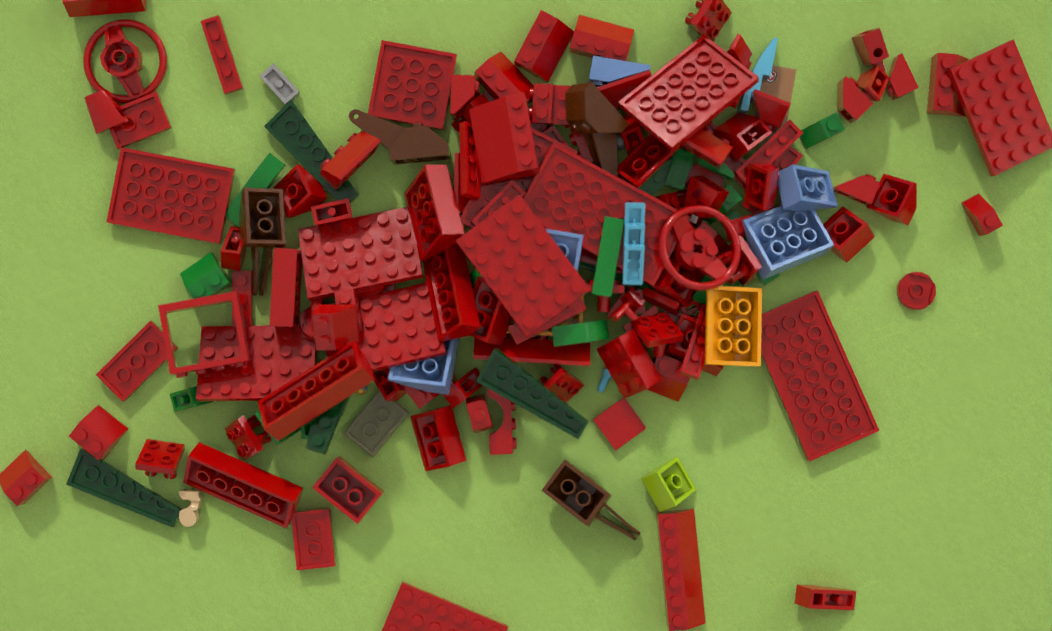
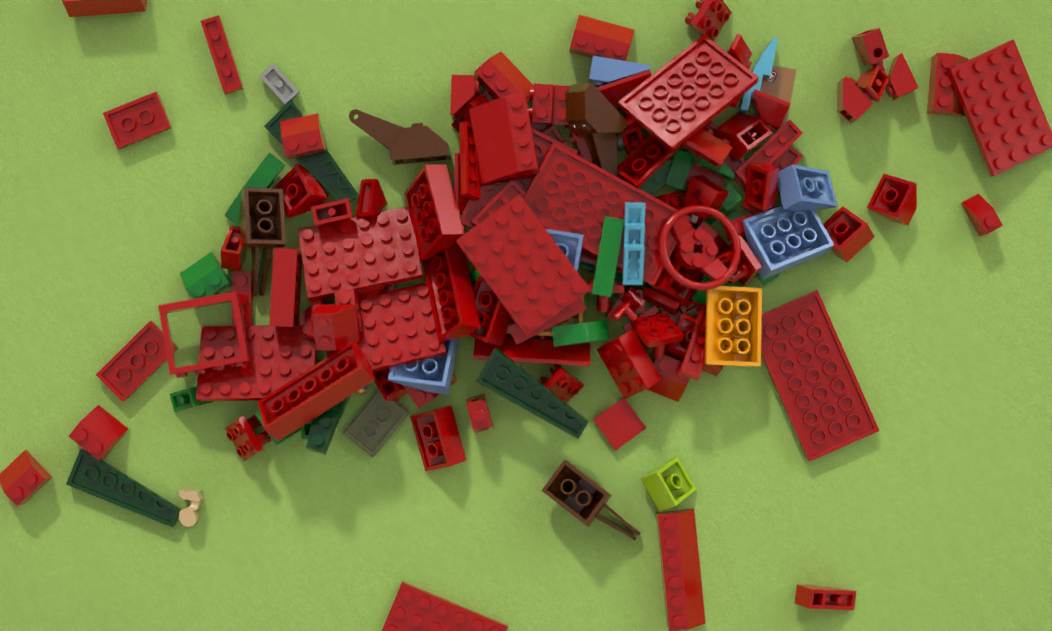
(104, 111): red slope -> none
(128, 70): red piece -> none
(160, 458): red plate -> none
(170, 195): red plate -> none
(242, 484): red slope -> none
(302, 136): none -> red slope
(313, 539): red plate -> none
(348, 489): red brick -> none
(349, 158): red slope -> none
(370, 198): none -> red slope
(412, 84): red plate -> none
(463, 388): red slope -> none
(502, 440): red arch -> none
(544, 46): red slope -> none
(604, 380): medium azure piece -> none
(822, 130): green slope -> none
(859, 189): red slope -> none
(916, 290): red tile -> none

